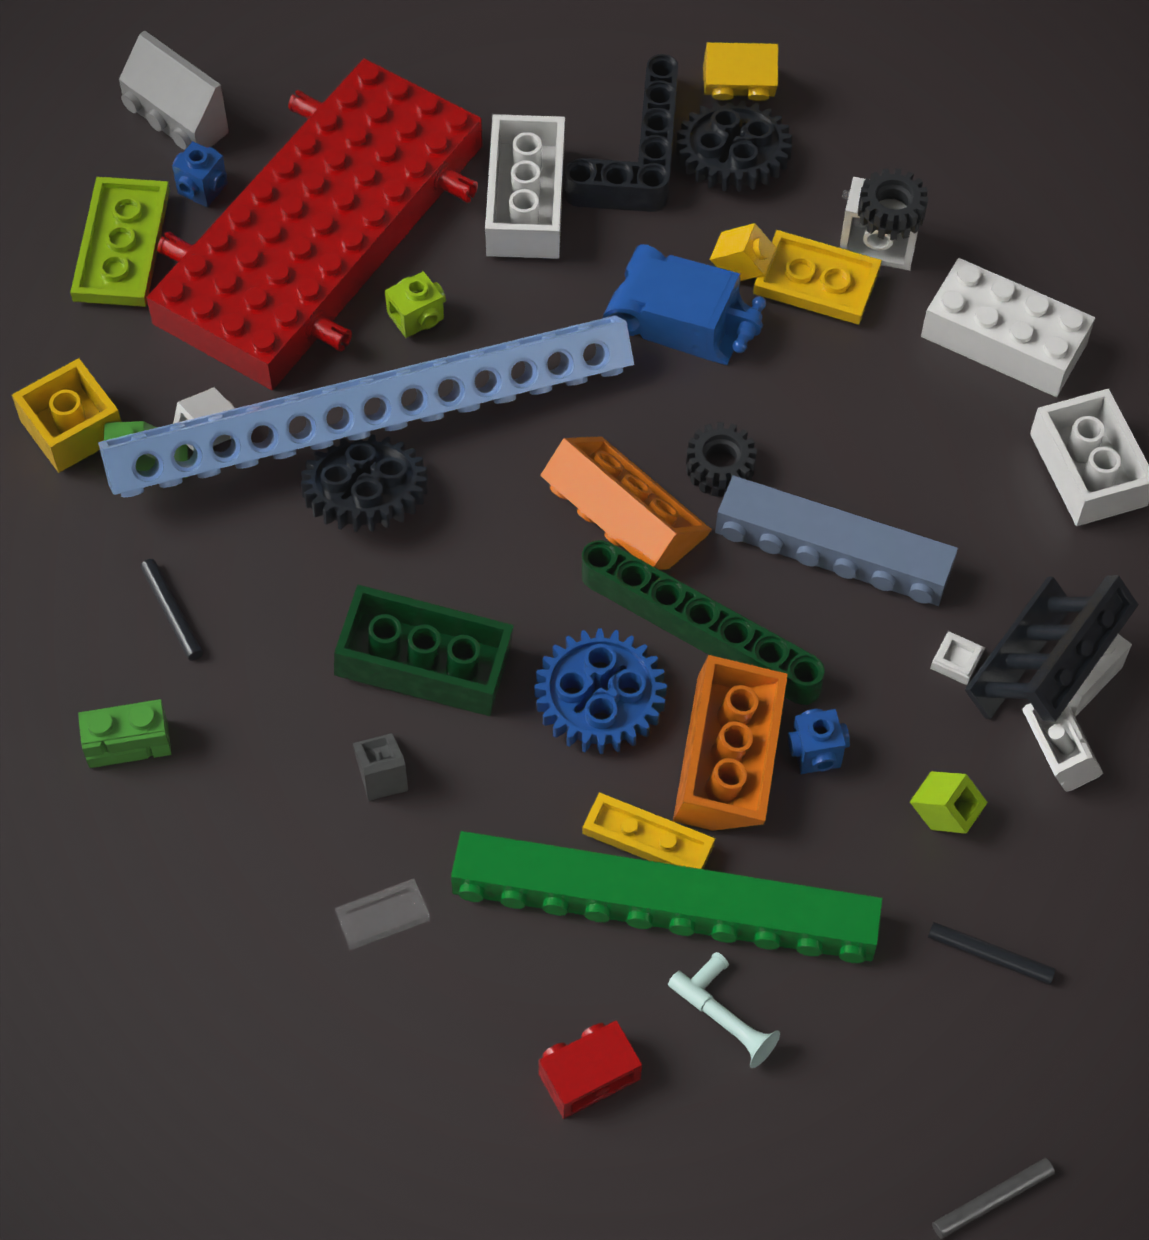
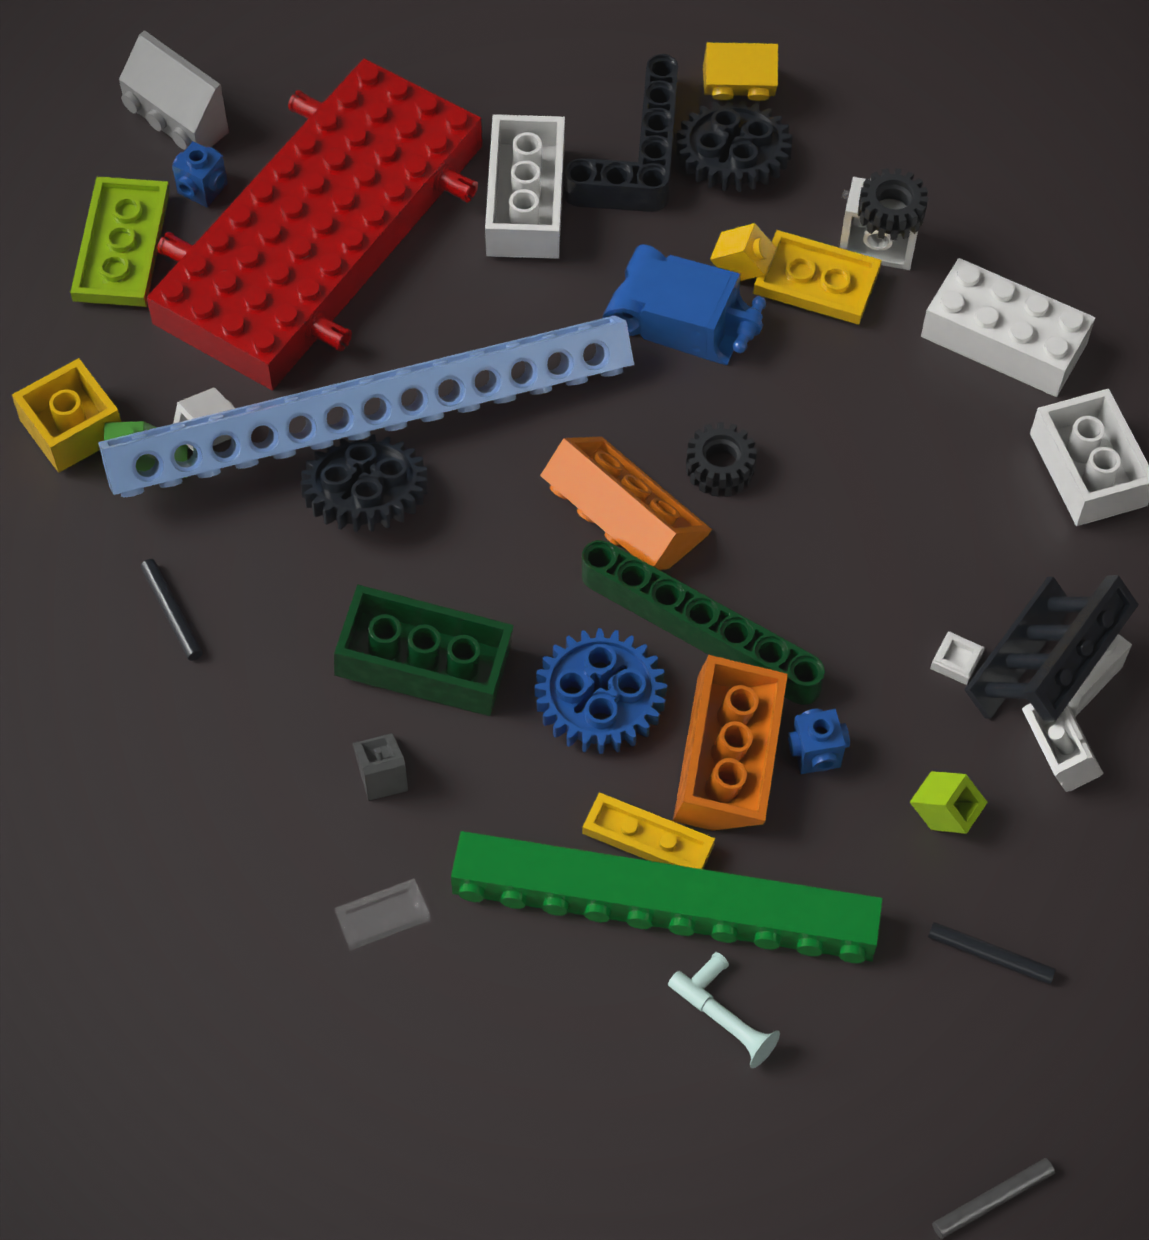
(124, 733): bright green brick -> none
(415, 304): lime brick -> none
(589, 1068): red brick -> none
(835, 540): sand blue brick -> none

